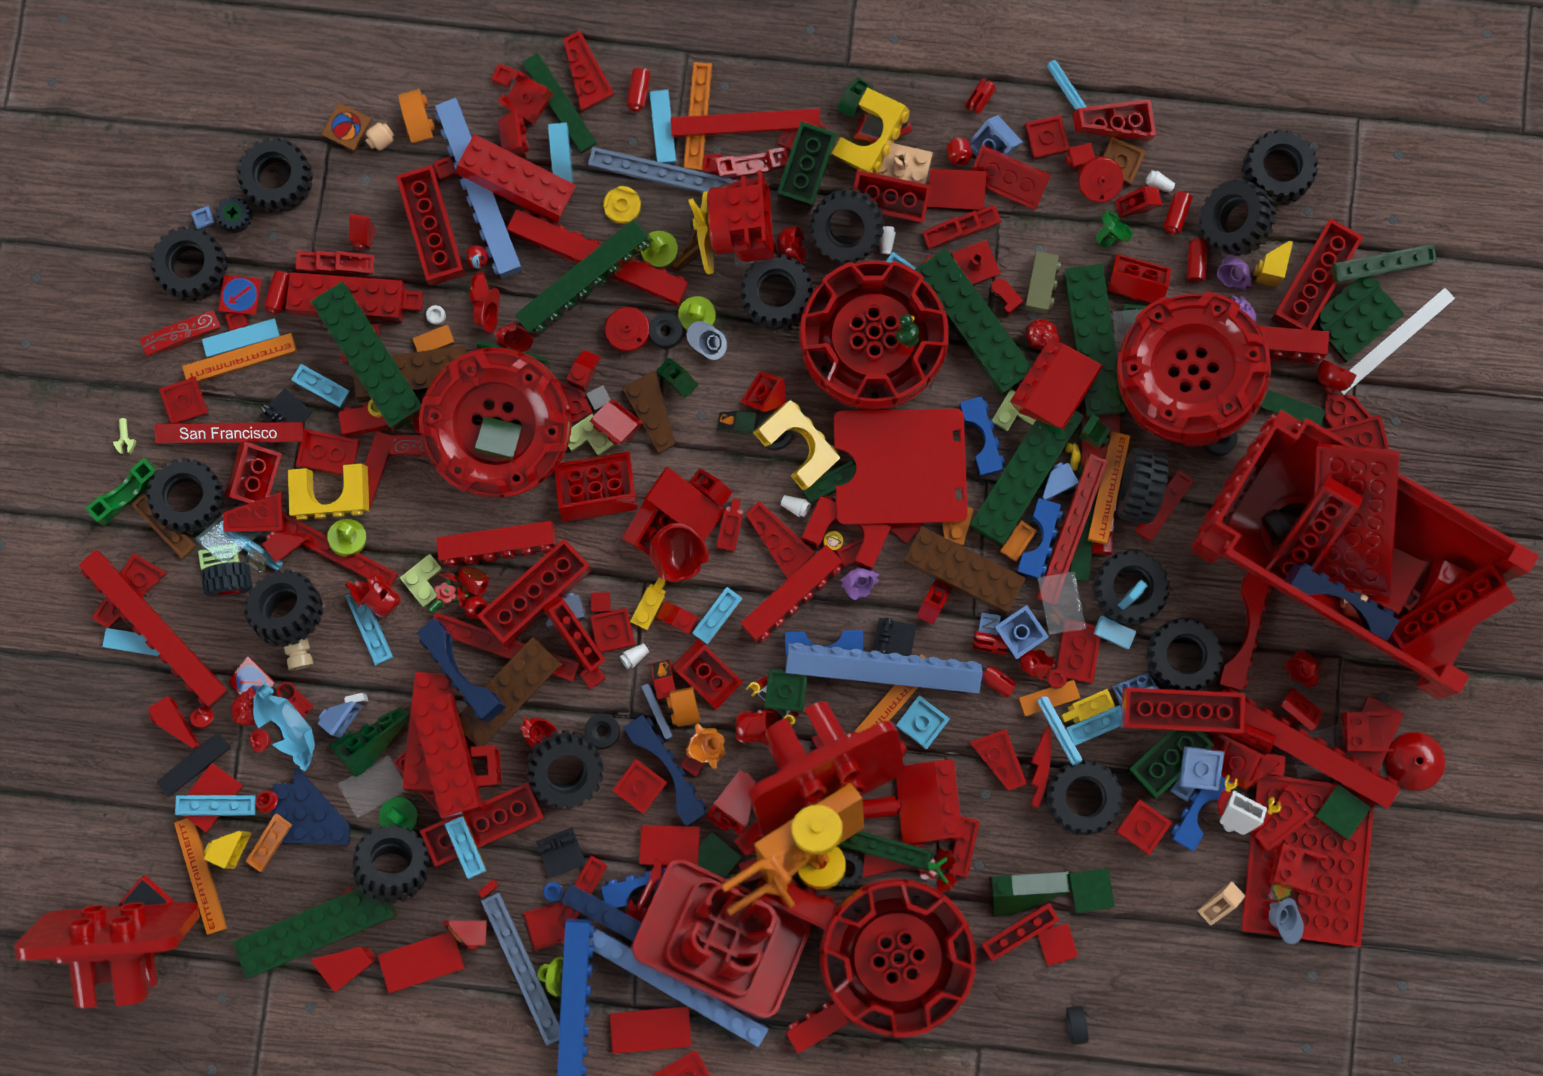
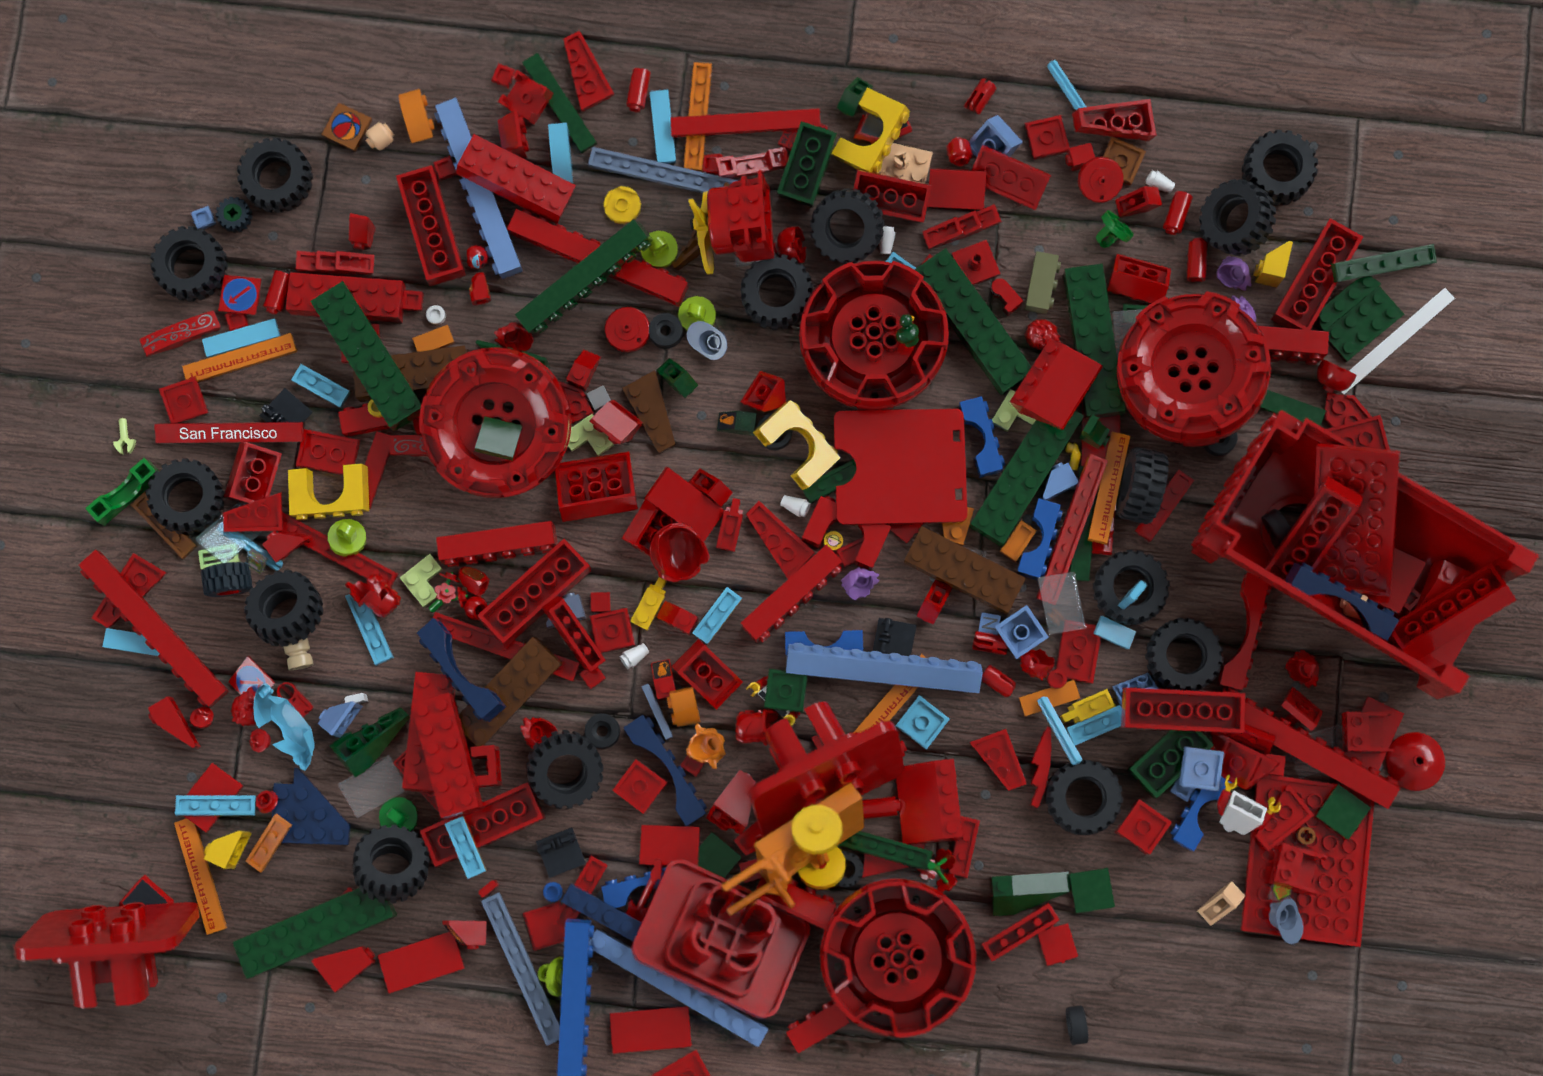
(193, 764): black tile -> none
(486, 311): red piece -> none
(1309, 831): none -> dark orange bush

